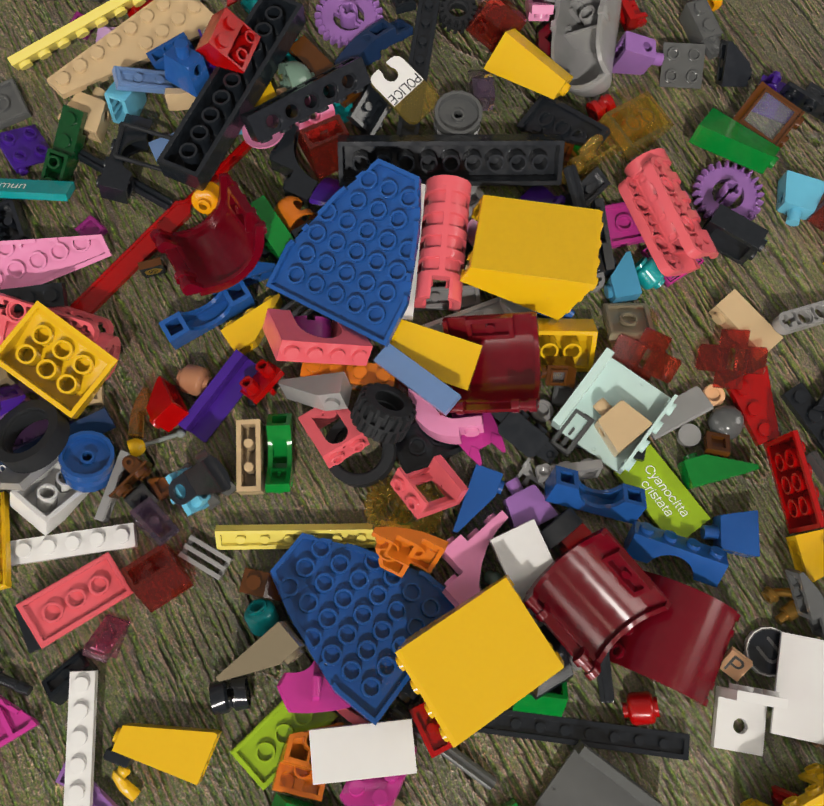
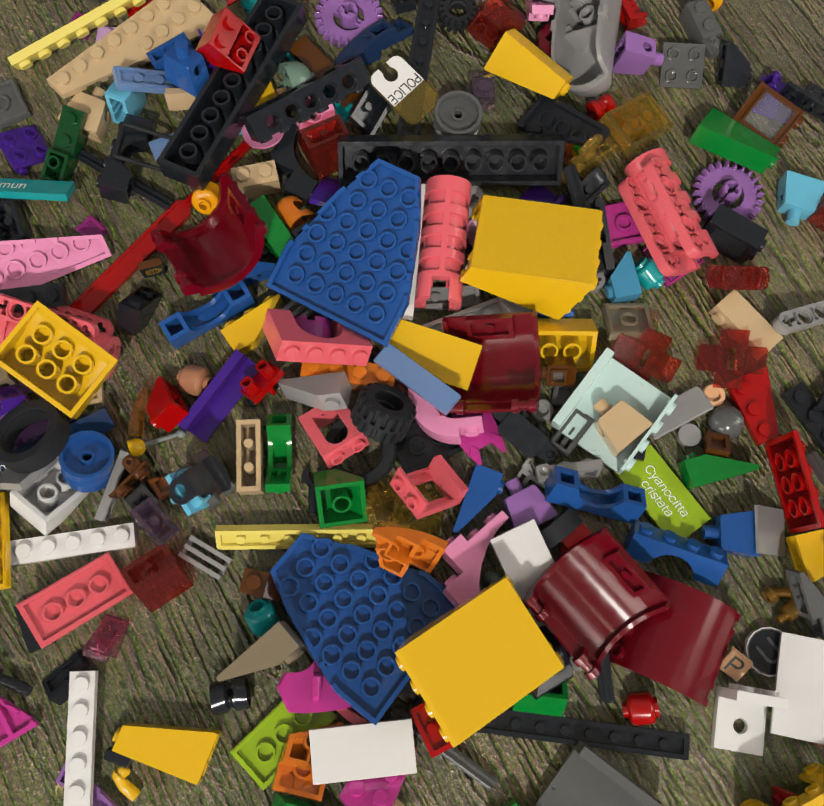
(137, 309): none -> black slope
(257, 179): none -> tan hinge
(312, 503): none -> black bar
(339, 498): none -> green slope
(737, 277): none -> clear red gear
(769, 531): none -> light grey piece

